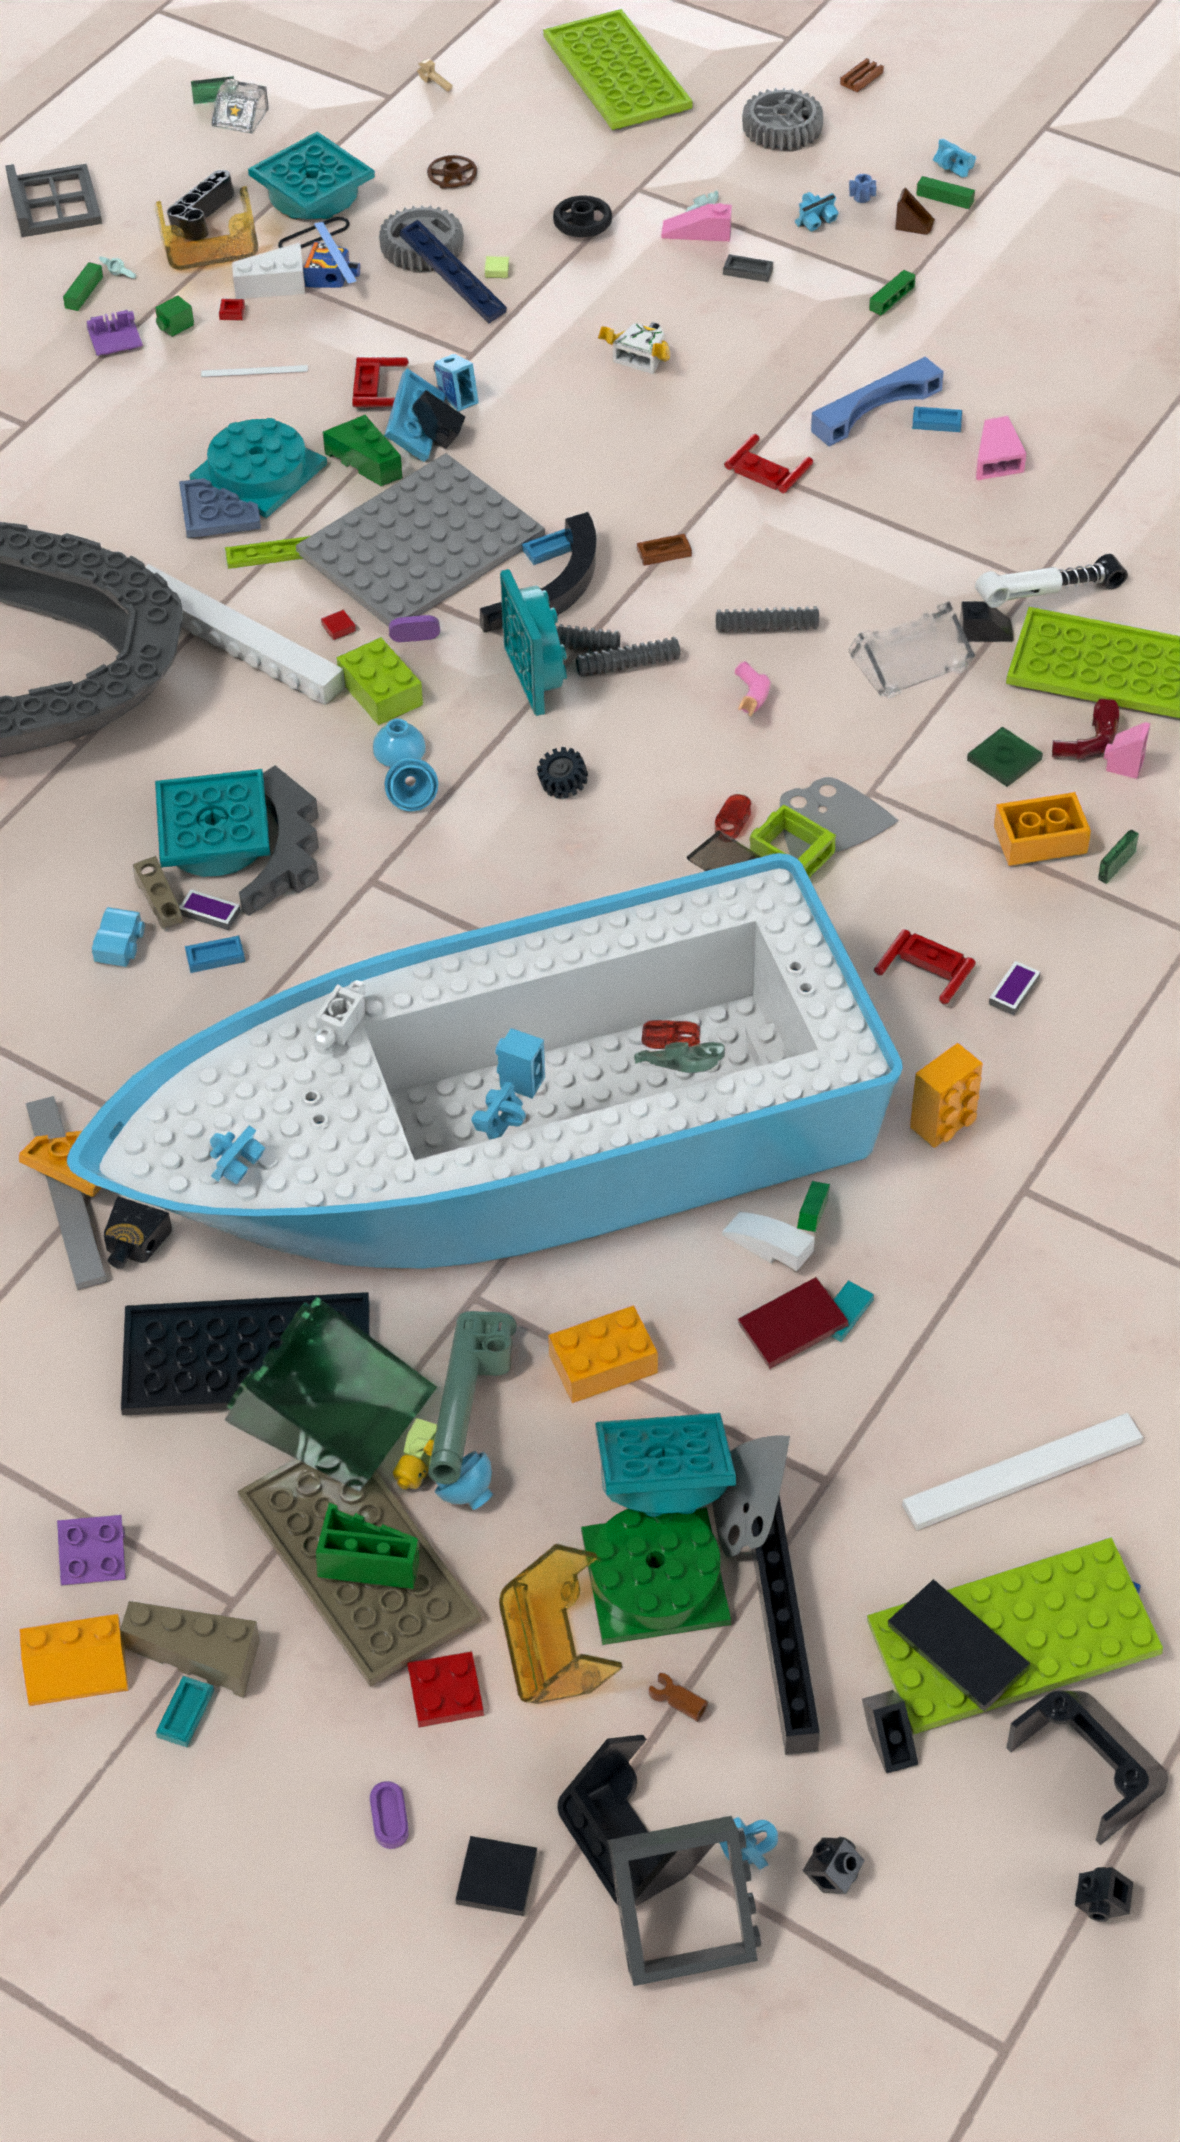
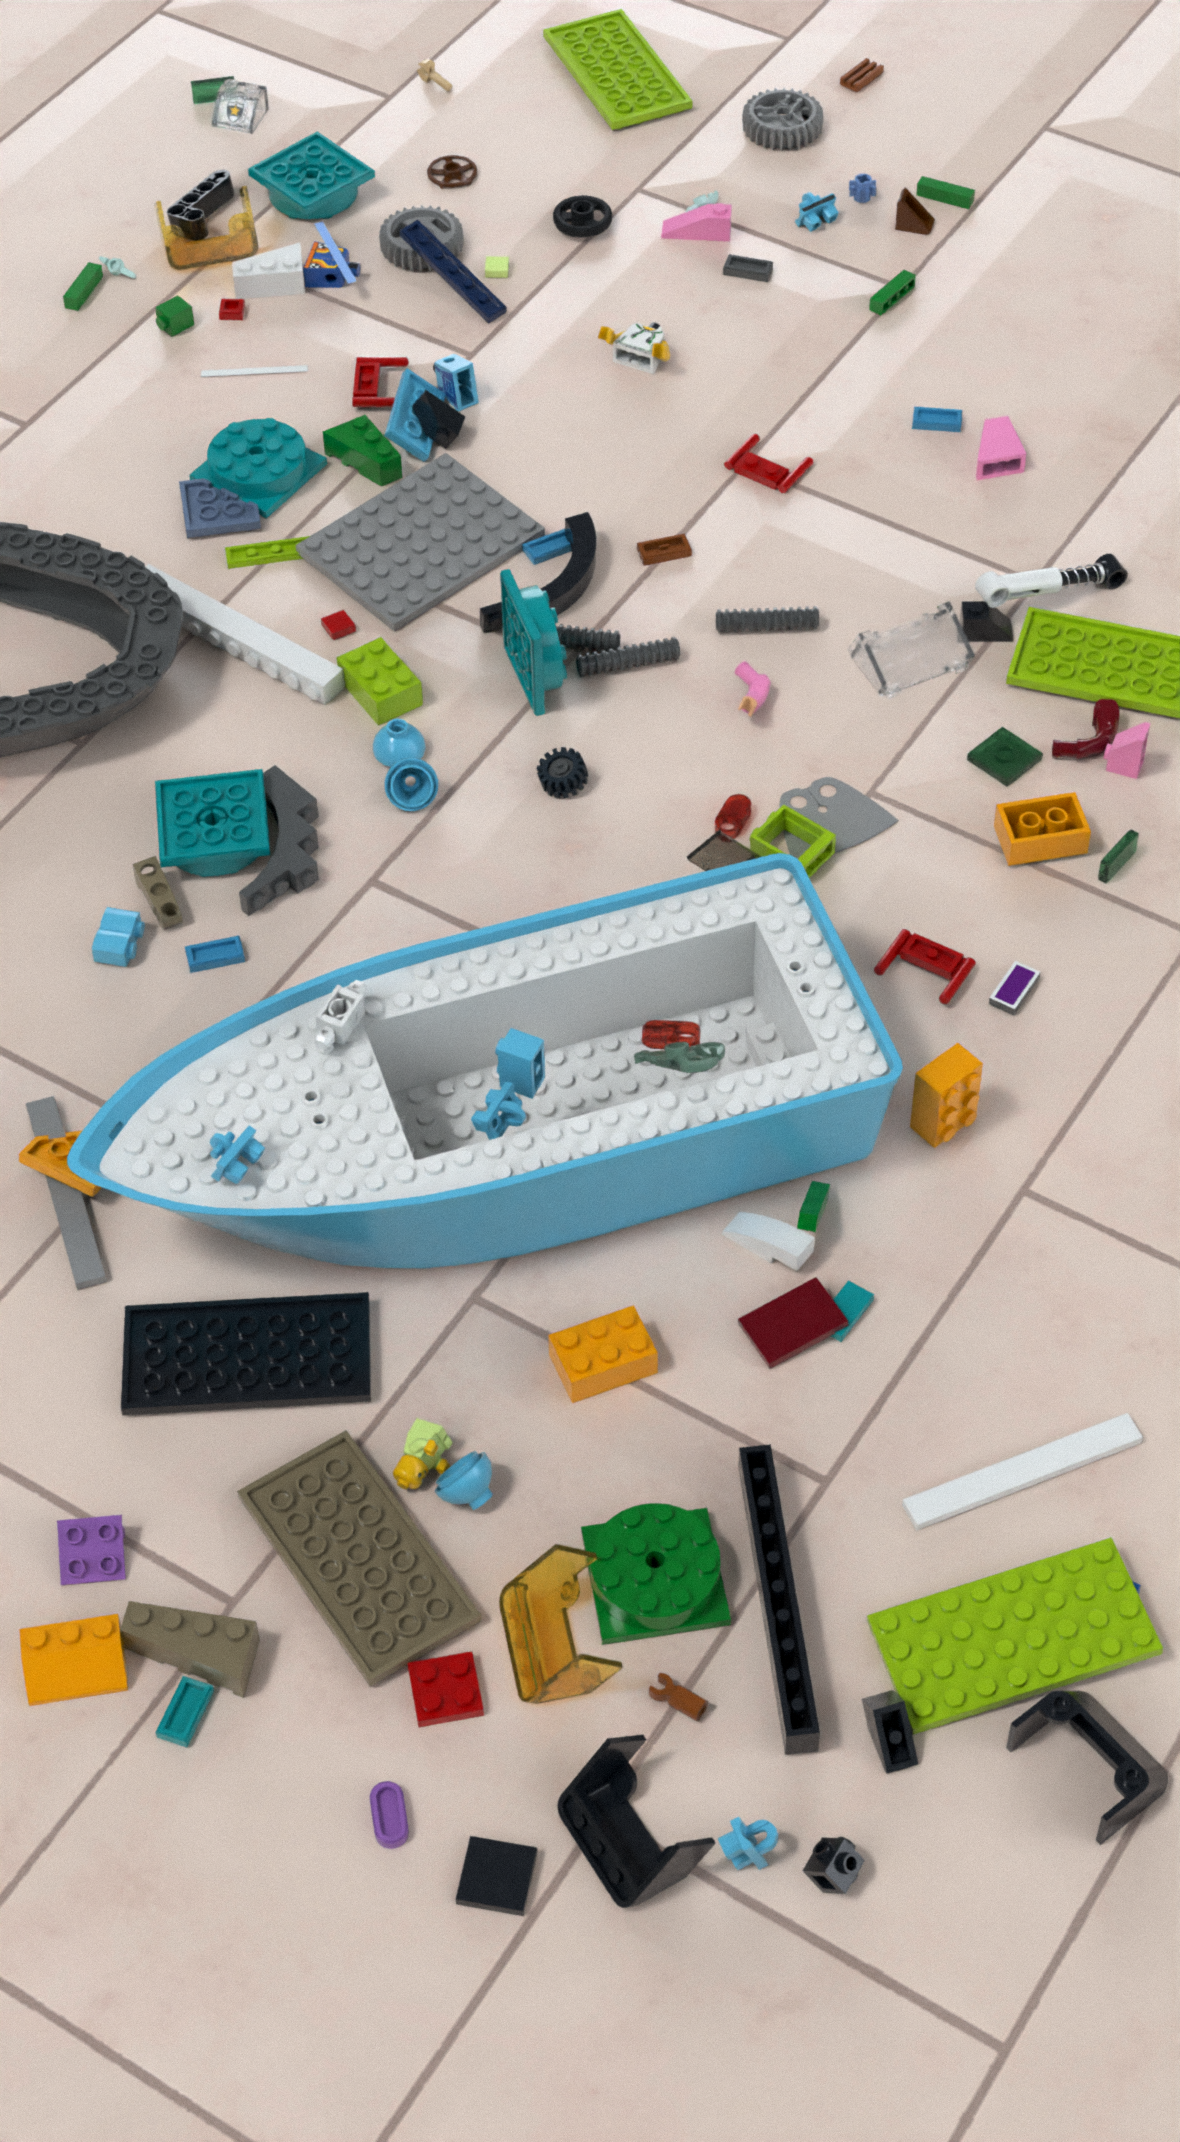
(23, 205): dark grey window -> none
(115, 334): medium lavender hinge -> none
(134, 1232): black torso -> none
(209, 909): tile -> none
(314, 227): black piece -> none
(330, 1396): clear green windscreen -> none
(364, 1552): green wedge -> none
(414, 628): medium lavender tile -> none
(475, 1351): sand green piece -> none
(665, 1462): teal piece -> none
(673, 1840): dark grey window -> none
(759, 1477): light grey piece -> none
(913, 381): medium blue arch -> none
(949, 152): medium azure hips -> none
(959, 1645): black tile -> none
(1104, 1894): black brick -> none

